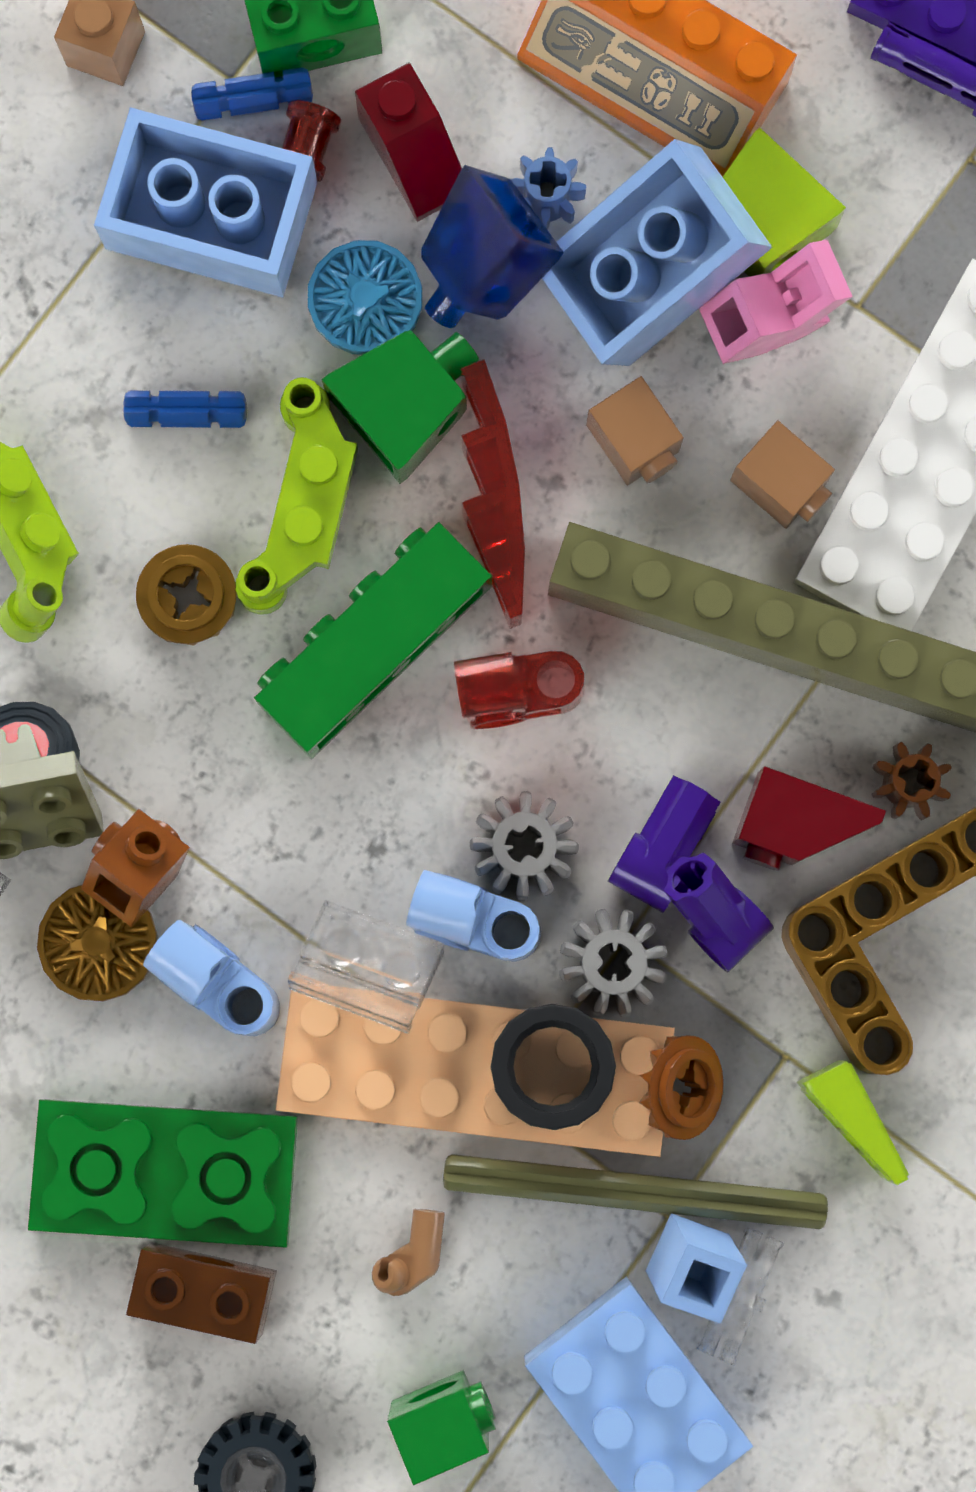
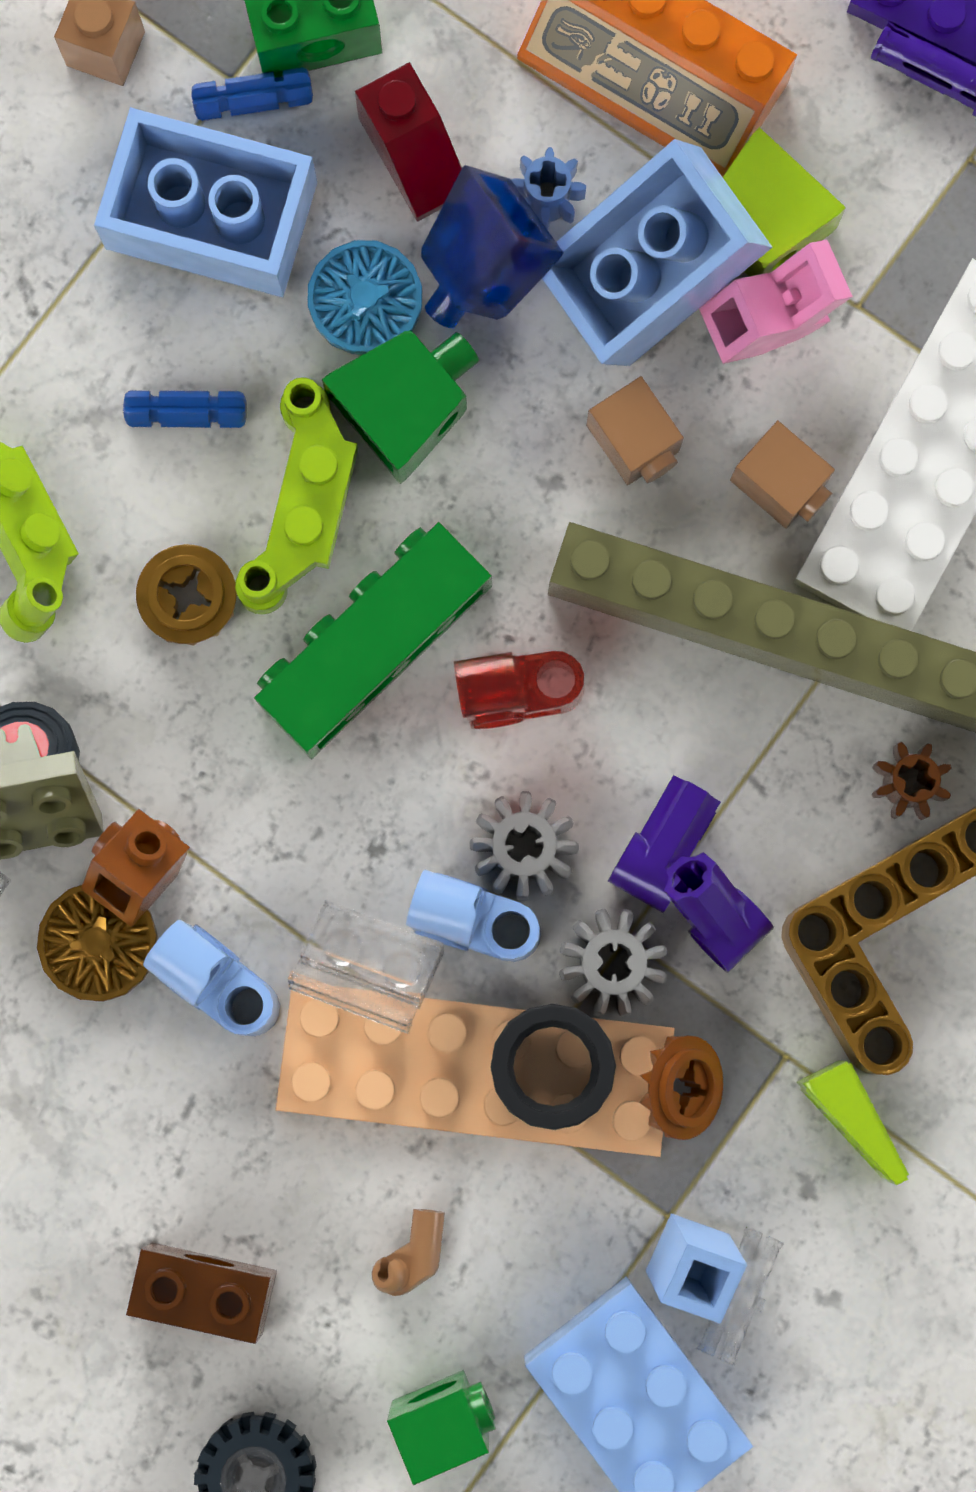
(163, 1173): green piece -> none
(310, 131): clear red bush -> none
(496, 514): clear red slope -> none
(635, 1191): olive axle -> none
(797, 819): dark red slope -> none

